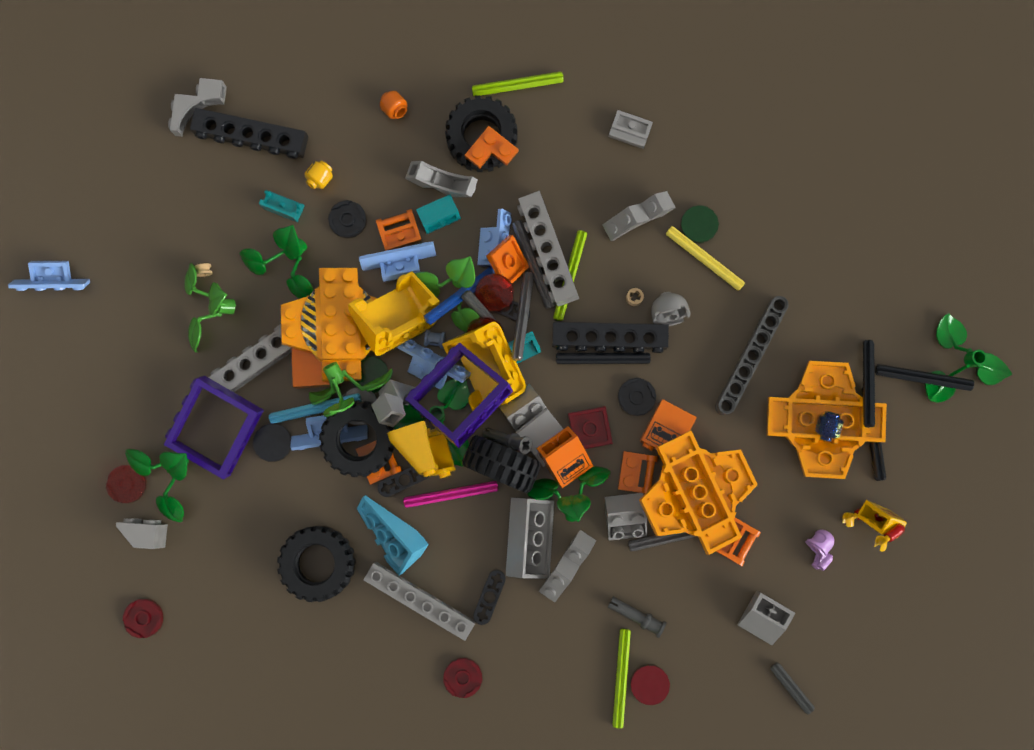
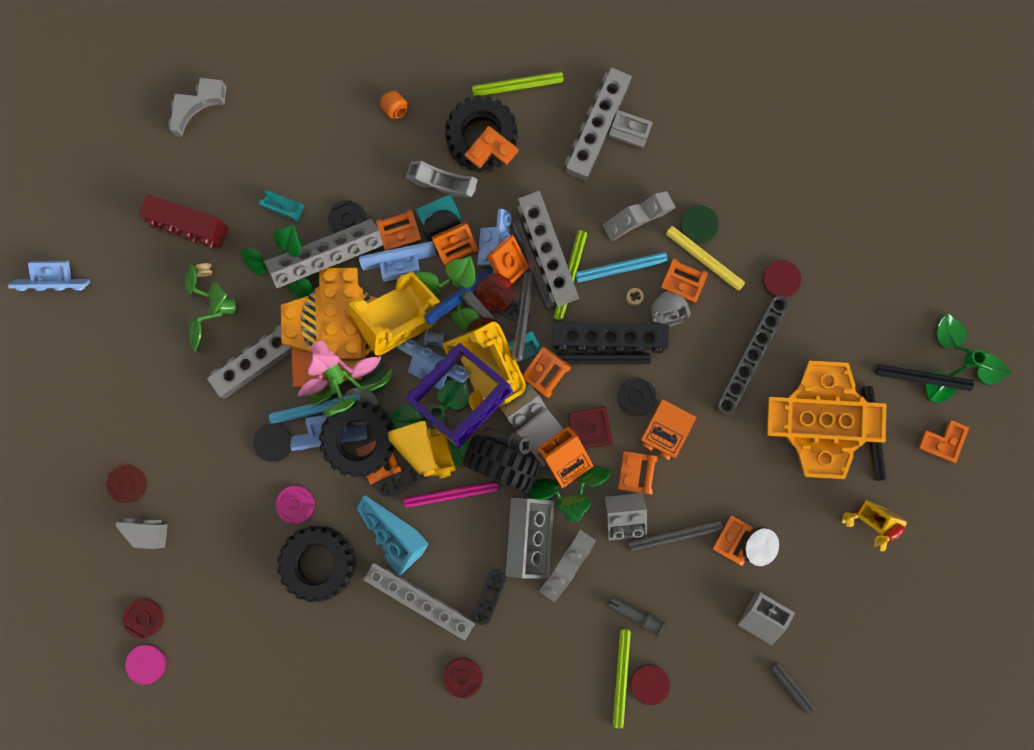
(145, 664): none -> dark pink tile
(175, 465): green plant -> none
(183, 221): none -> dark red brick
(204, 119): black brick -> none
(254, 414): dark purple window -> none
(295, 504): none -> dark pink tile
(318, 175): yellow head -> none
(324, 253): none -> light grey brick
(324, 359): none -> bright pink plant
(390, 403): light grey arch -> none
(439, 222): none -> black tile
(452, 239): none -> orange plate
(541, 367): none -> orange plate
(618, 81): none -> light grey brick
(621, 267): none -> medium azure axle
(680, 285): none -> orange plate
(698, 492): light orange plate -> none
(760, 546): none -> tile
(781, 278): none -> dark red tile
(821, 544): lavender piece -> none
(829, 426): clear blue head -> none
(868, 384): black axle -> none
(945, 447): none -> orange plate

